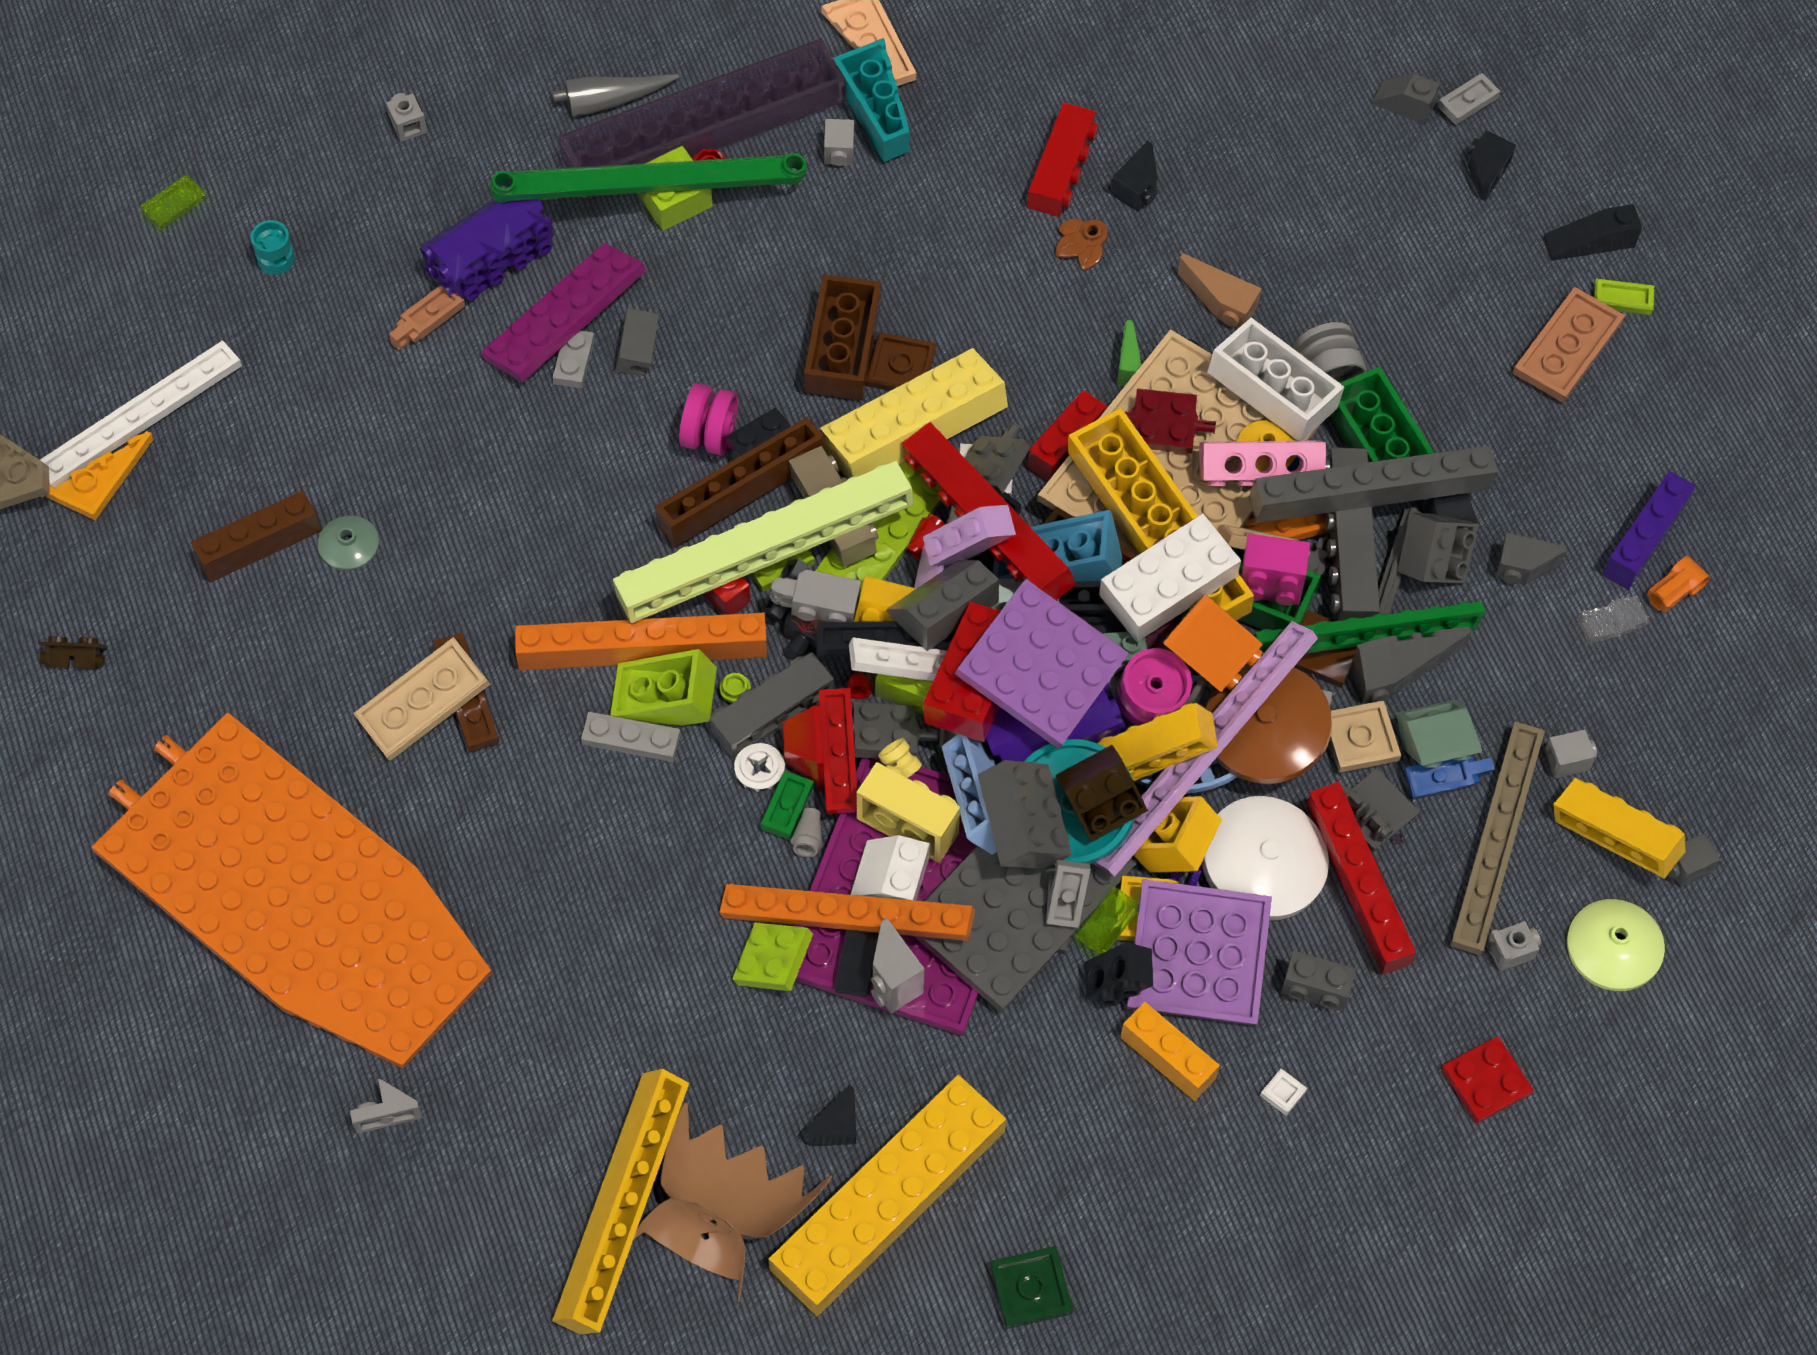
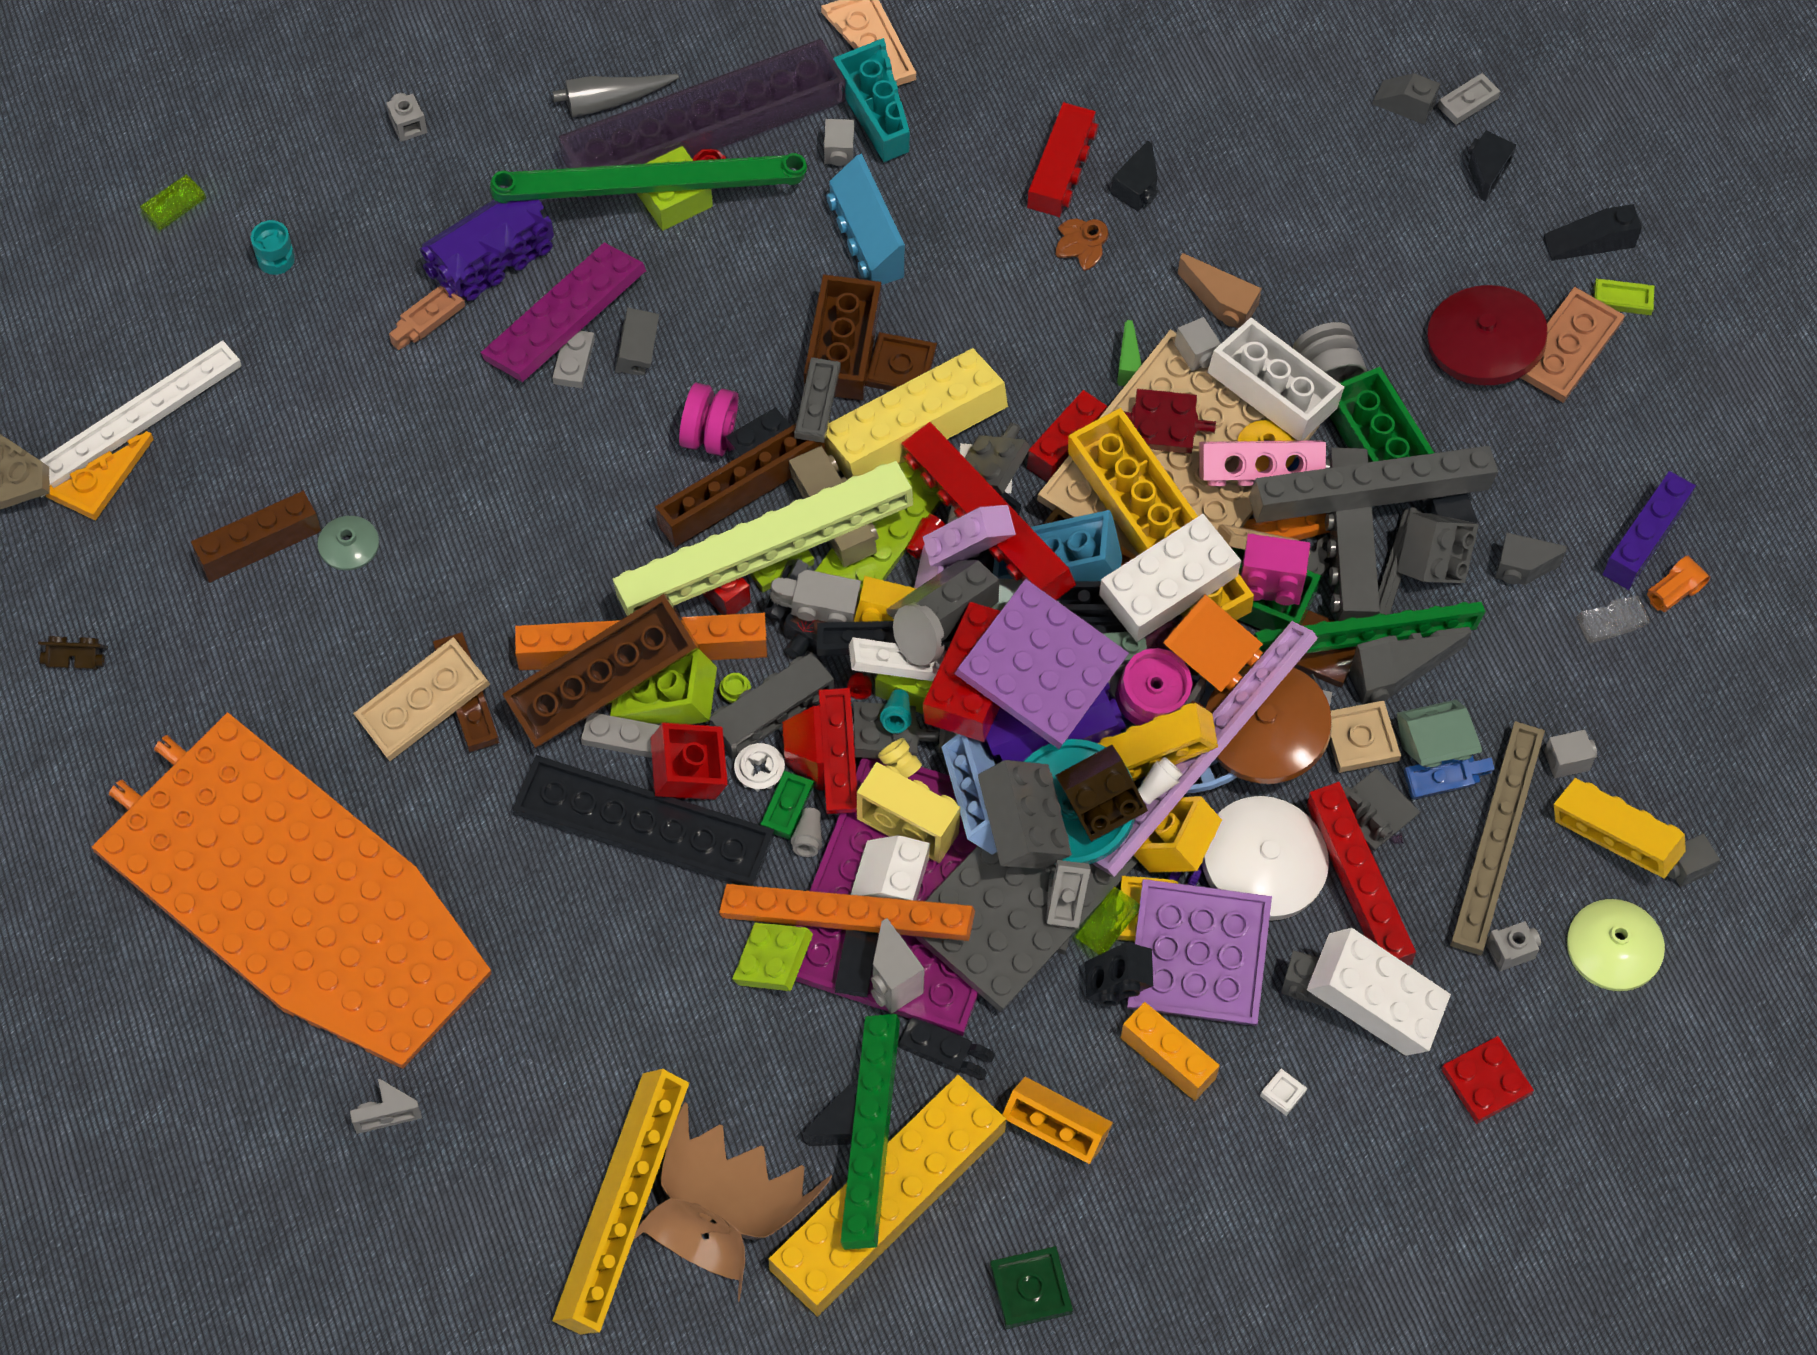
(601, 670): none -> reddish brown brick
(643, 822): none -> black plate
(688, 761): none -> red brick
(817, 400): none -> dark grey tile
(867, 223): none -> dark azure slope
(870, 1132): none -> green plate
(897, 712): none -> teal cone
(918, 634): none -> light grey tile
(944, 1048): none -> black hinge
(1057, 1120): none -> light orange brick
(1159, 780): none -> white cone
(1196, 343): none -> light grey brick
(1378, 991): none -> white brick
(1487, 335): none -> dark red dish

